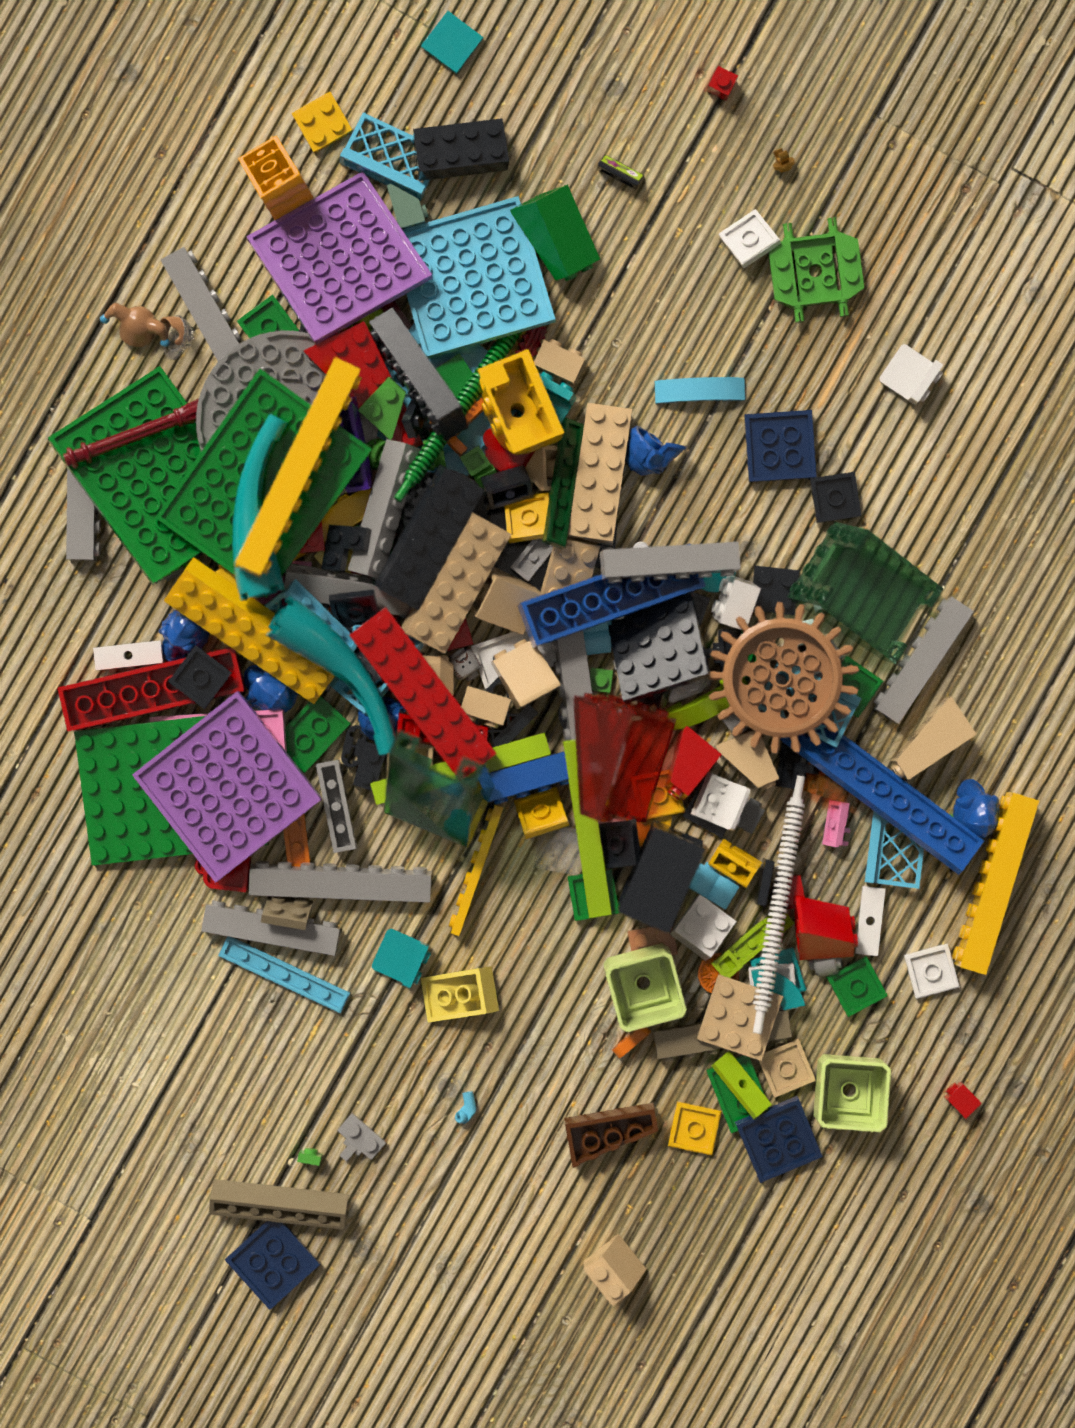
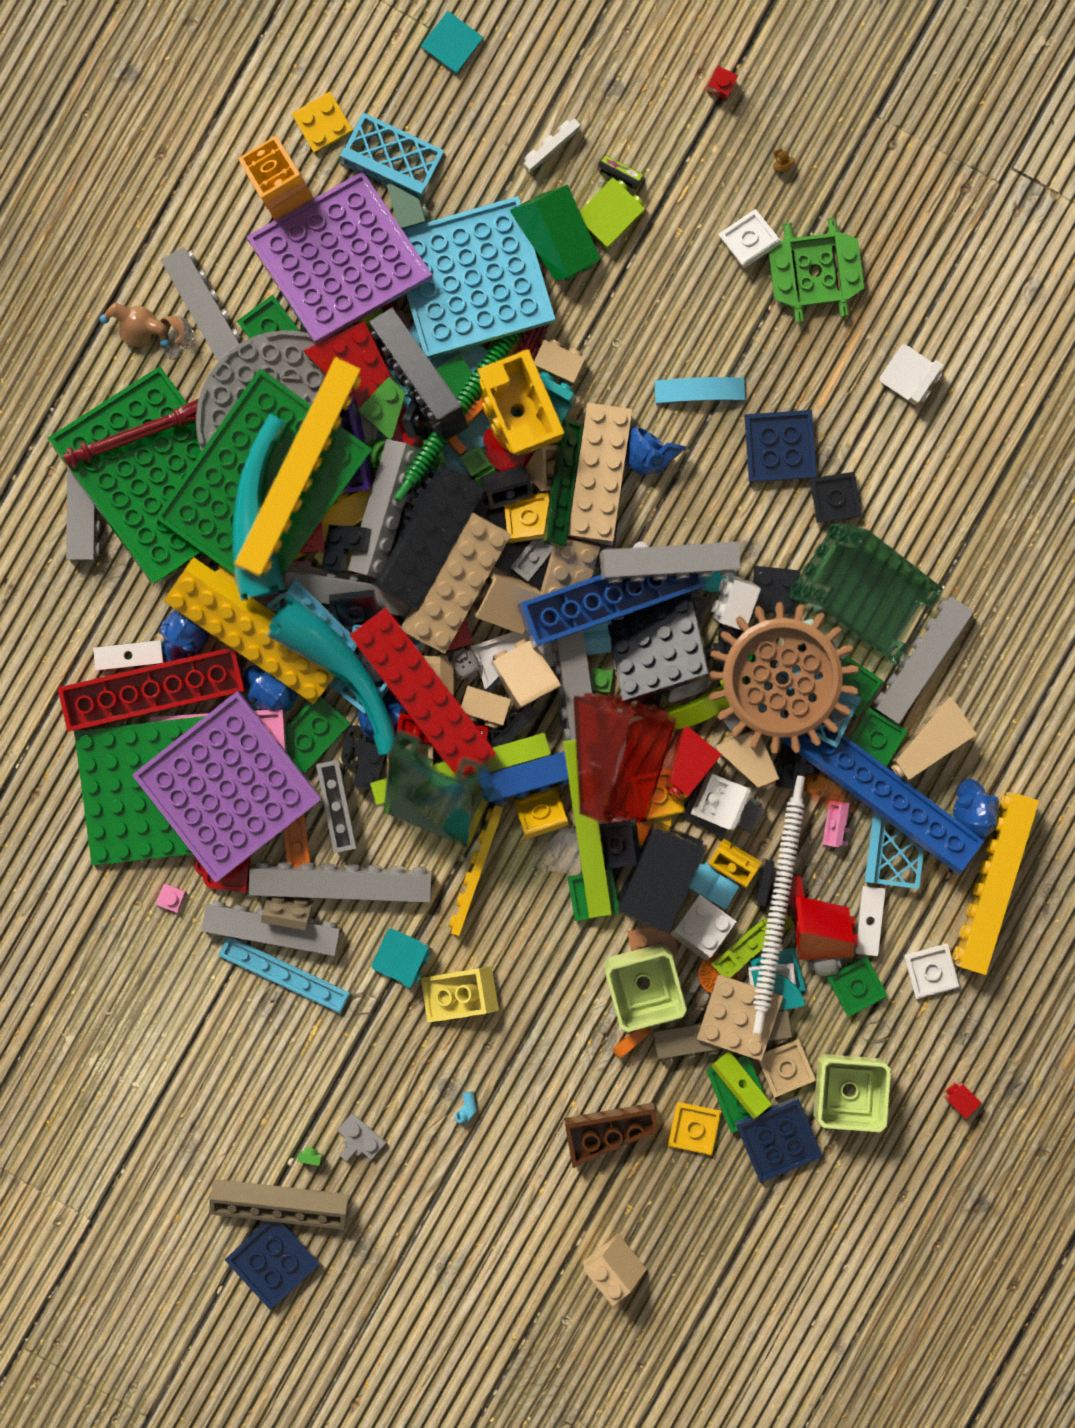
(170, 898): none -> bright pink plate
(200, 677): black plate -> none
(460, 149): black brick -> none
(551, 144): none -> white plate
(611, 213): none -> lime brick
(878, 736): none -> green plate

